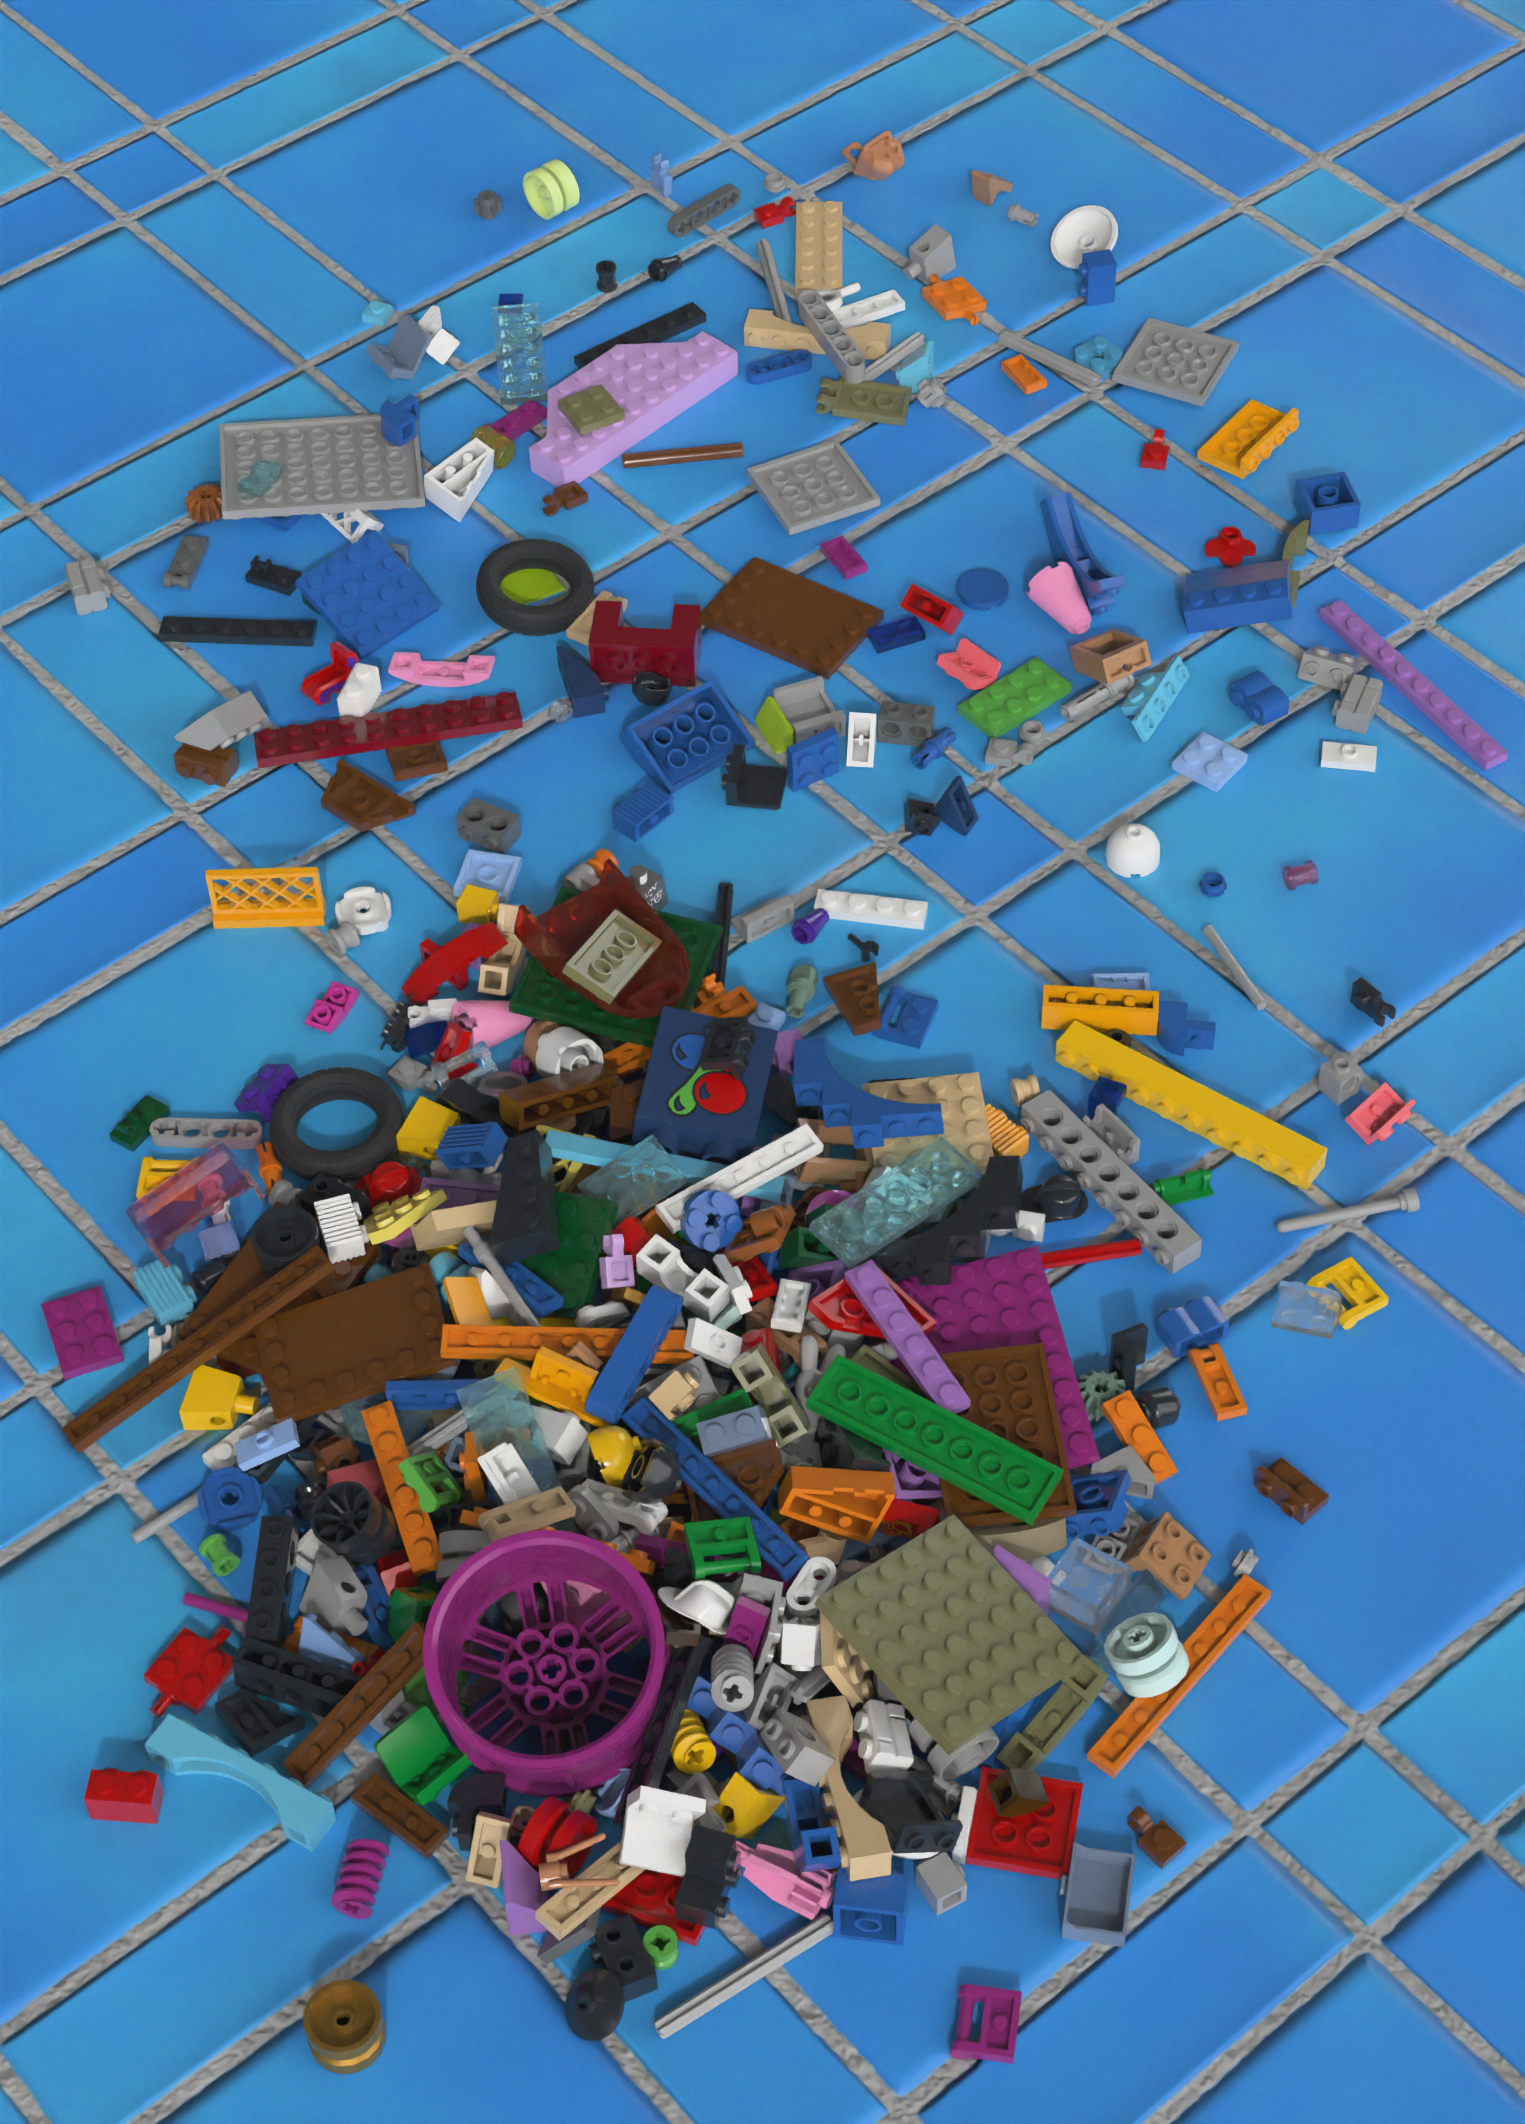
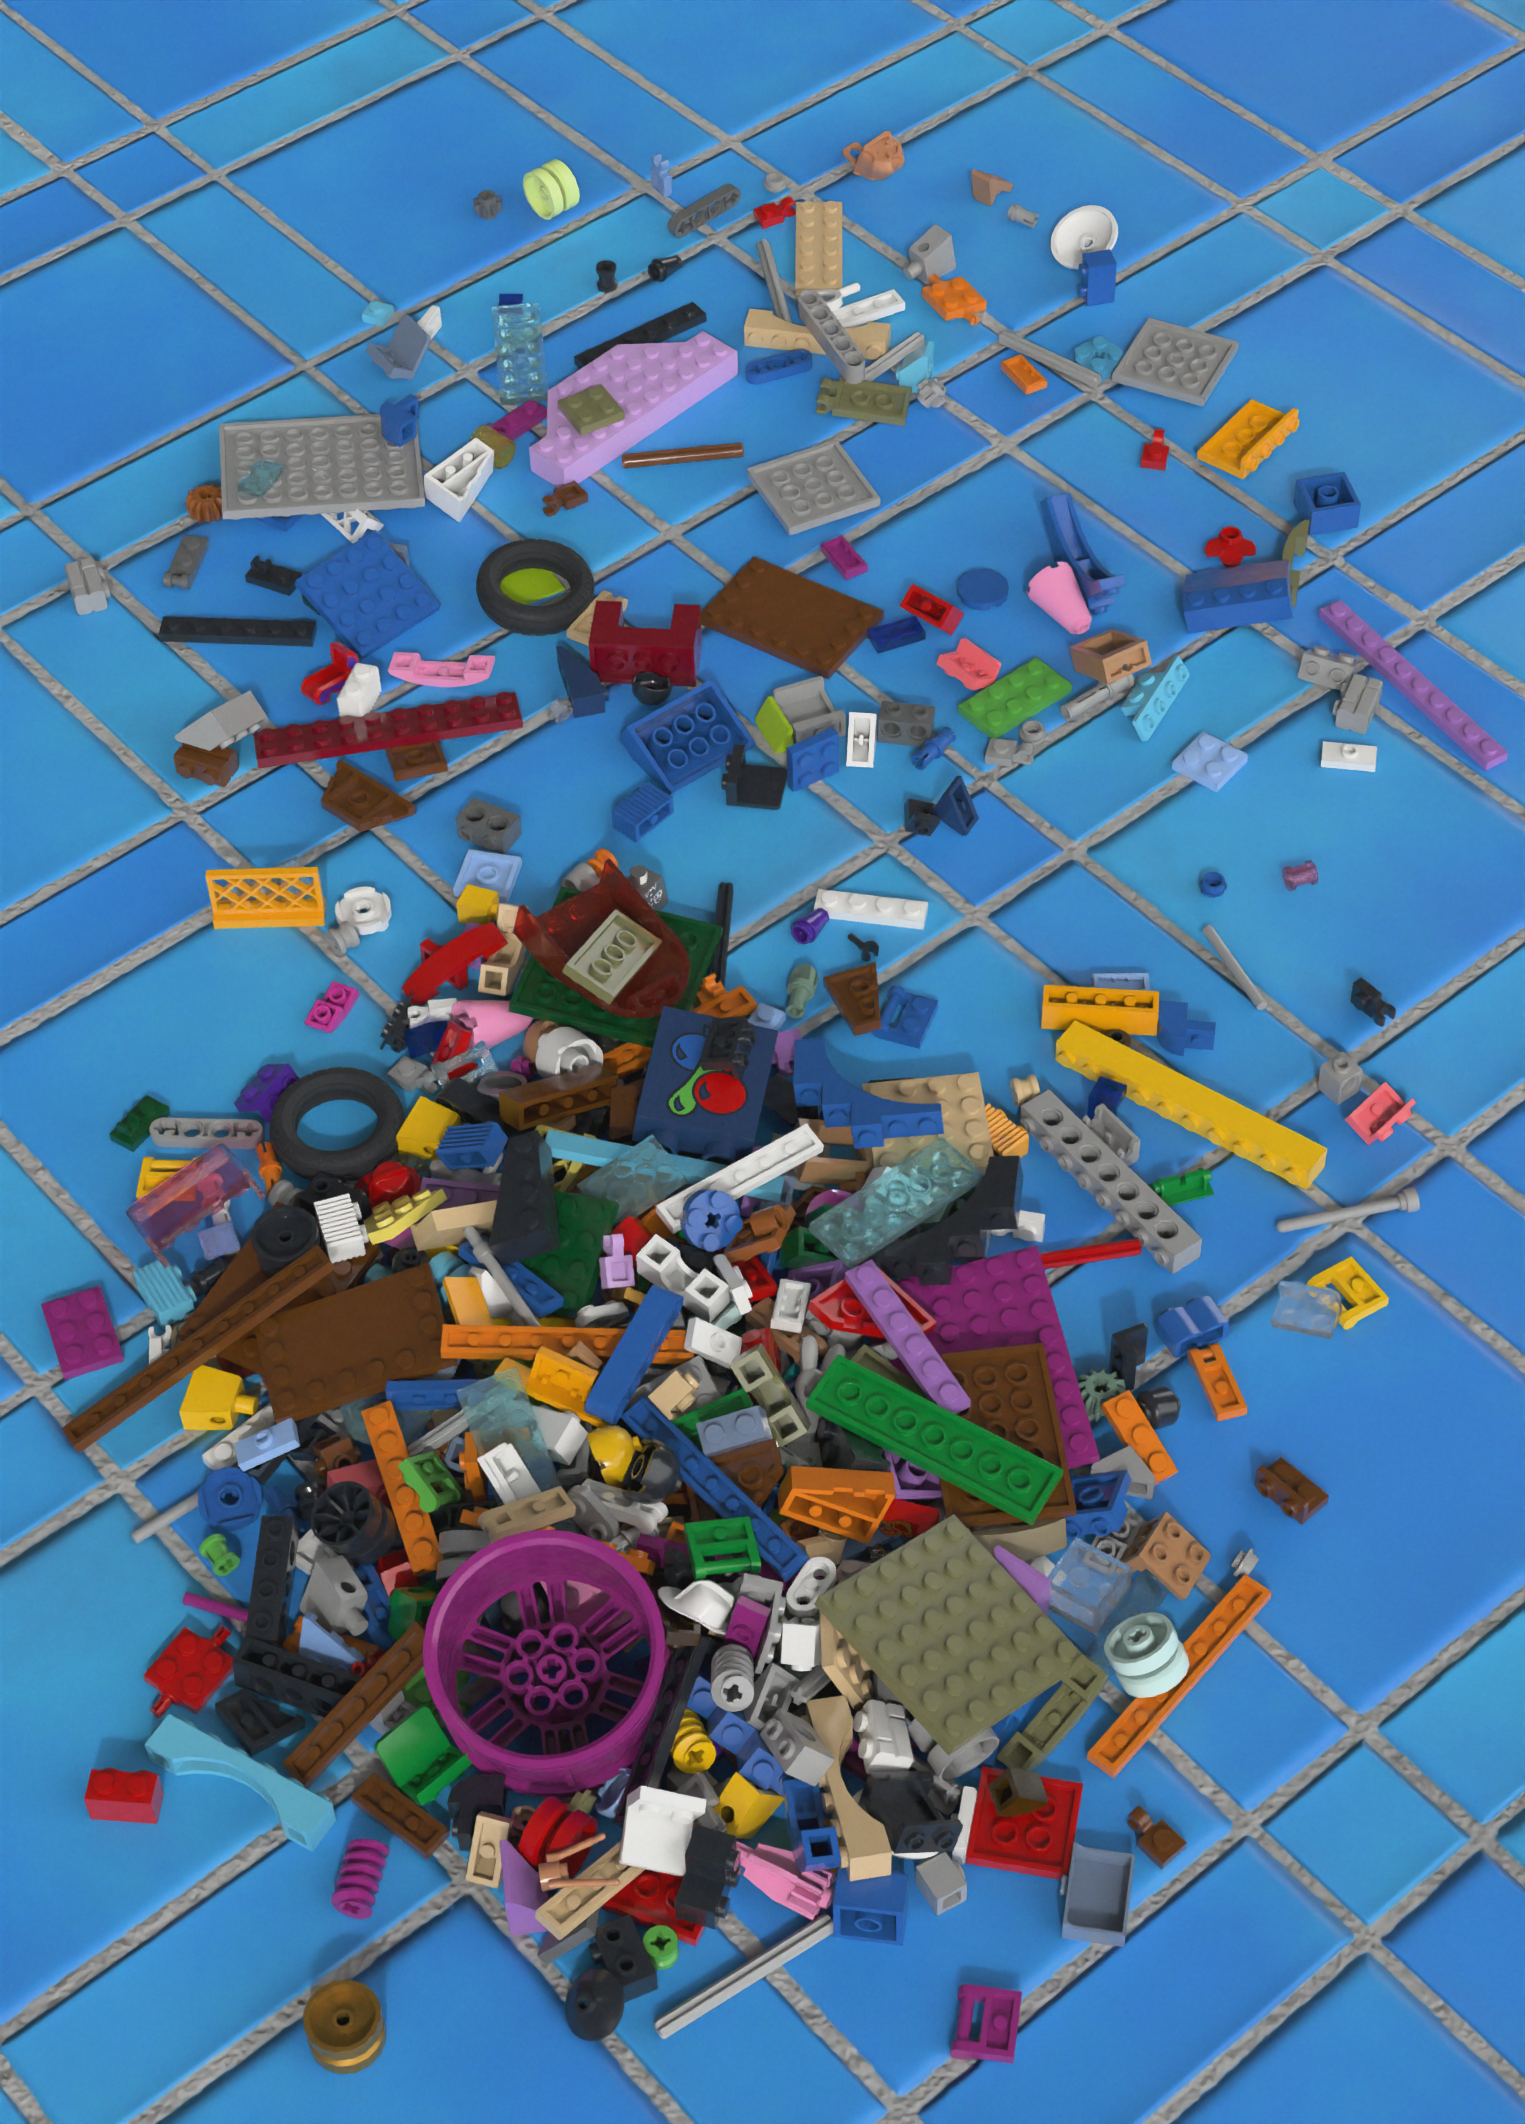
(442, 345): panel -> none
(764, 918): light grey panel -> none
(1057, 1198): black piece -> none
(1133, 850): white cylinder -> none
(1259, 698): blue brick -> none

